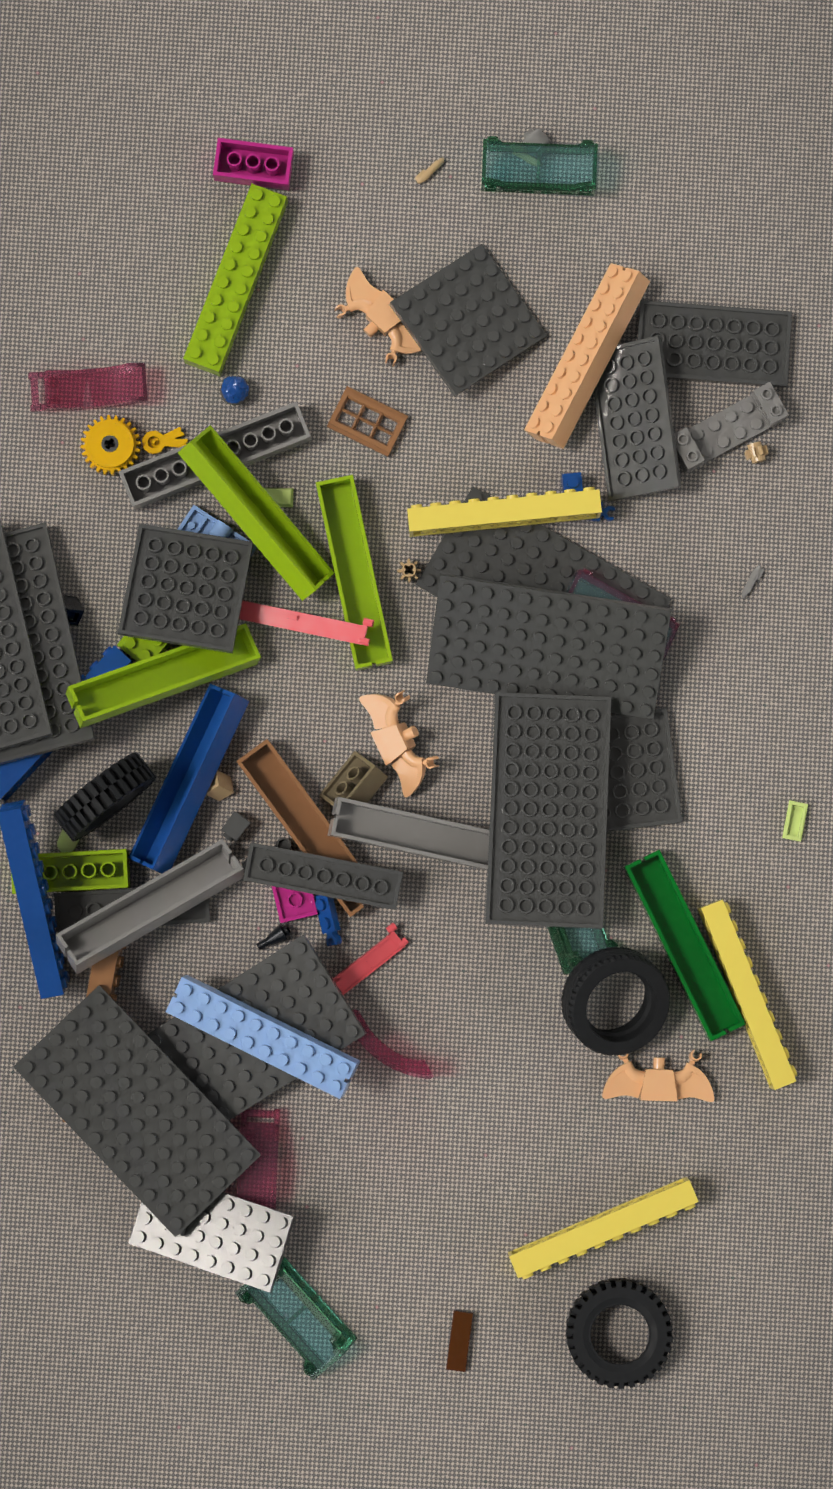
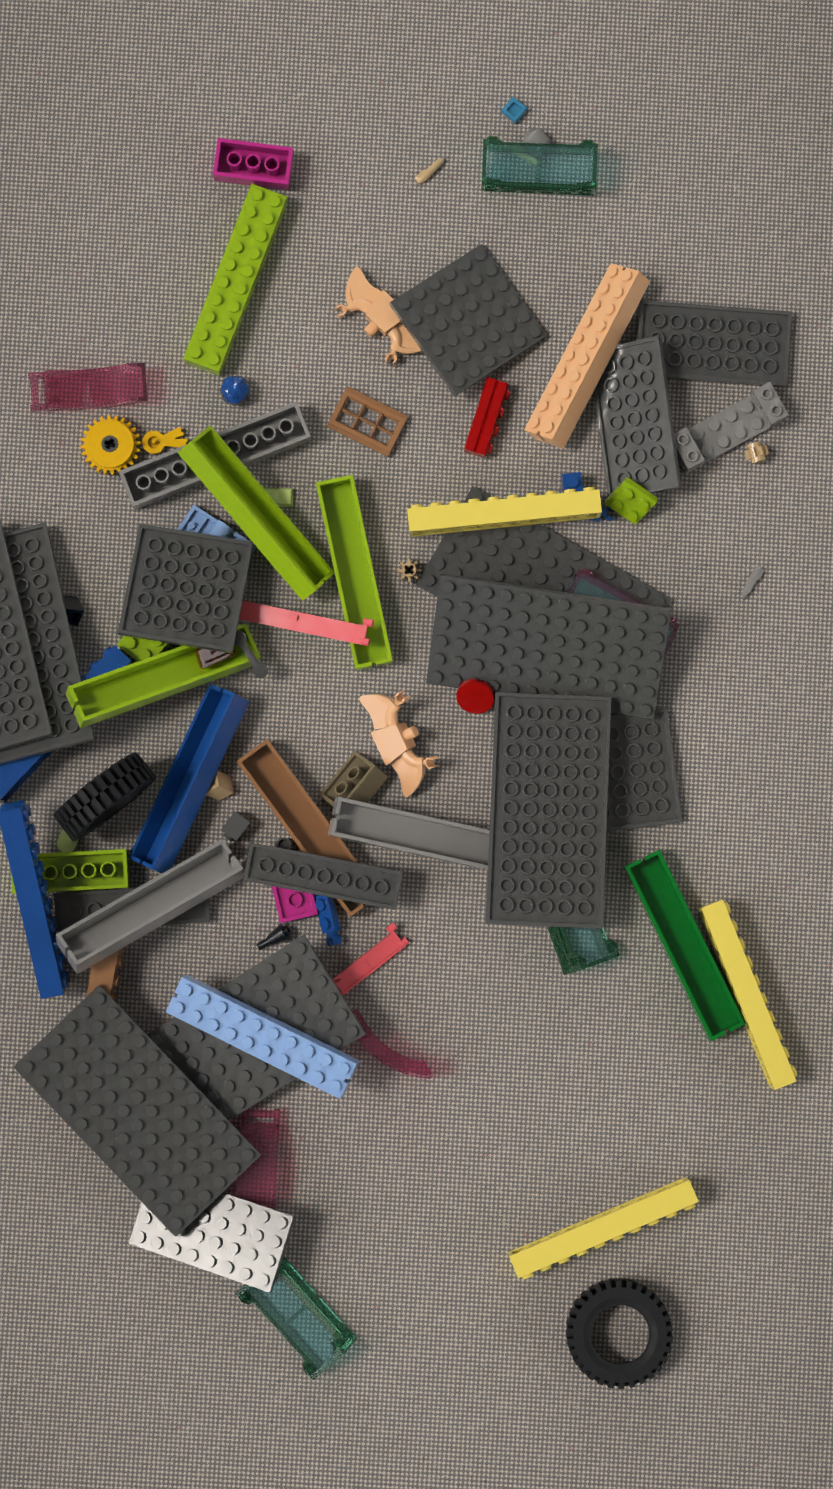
(209, 657): none -> reddish brown plate
(259, 669): none -> dark grey bar
(459, 1341): reddish brown tile -> none
(475, 696): none -> red tile
(486, 417): none -> red brick
(514, 110): none -> dark azure tile
(631, 500): none -> lime plate
(641, 1027): black tyre -> none
(658, 1083): light nougat torso -> none
(795, 821): yellowish green tile -> none

